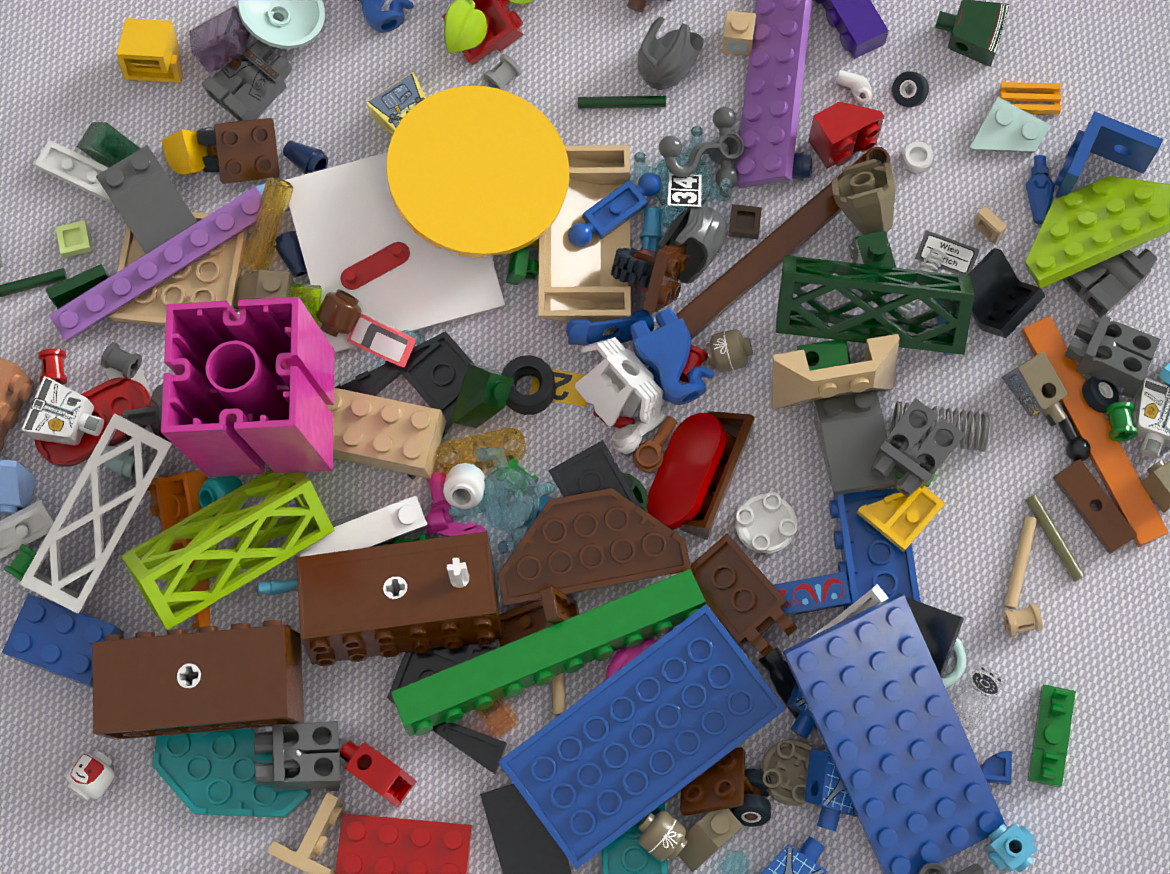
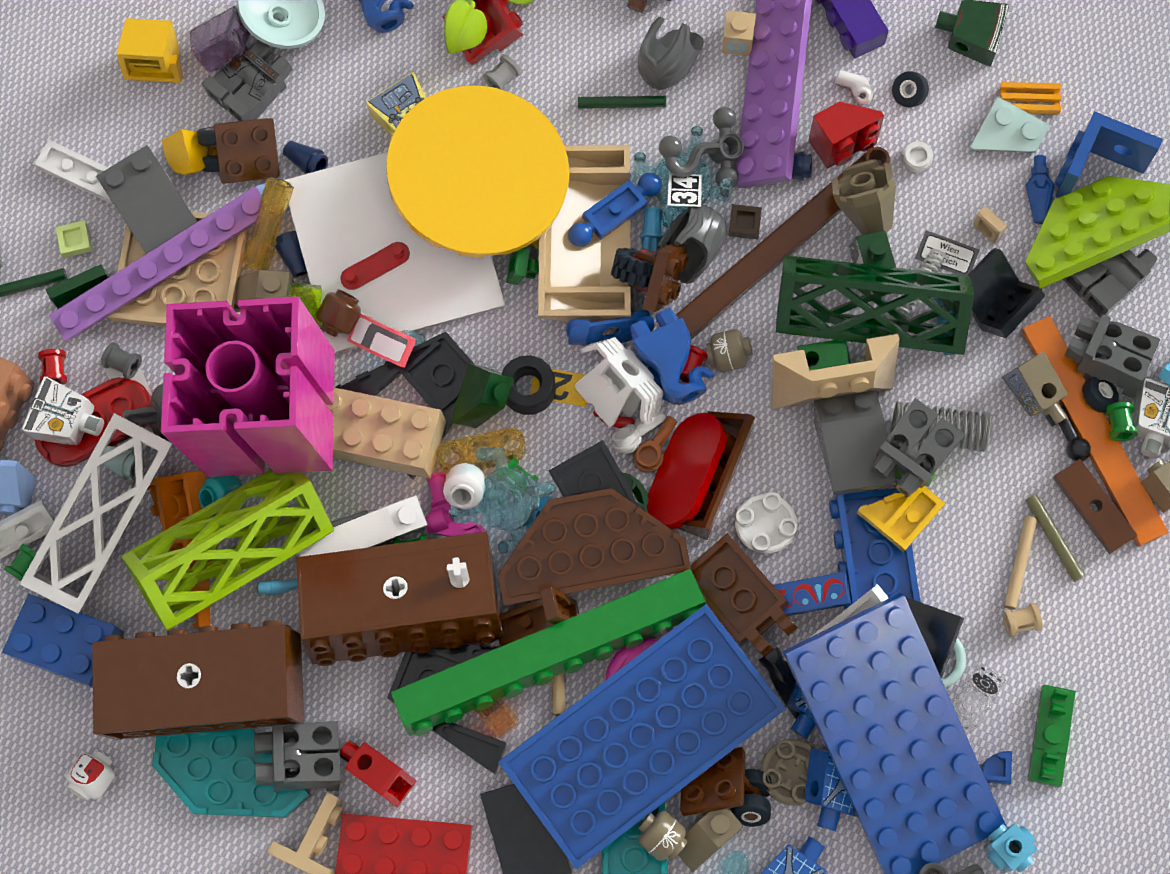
(106, 144): clear green slope -> none

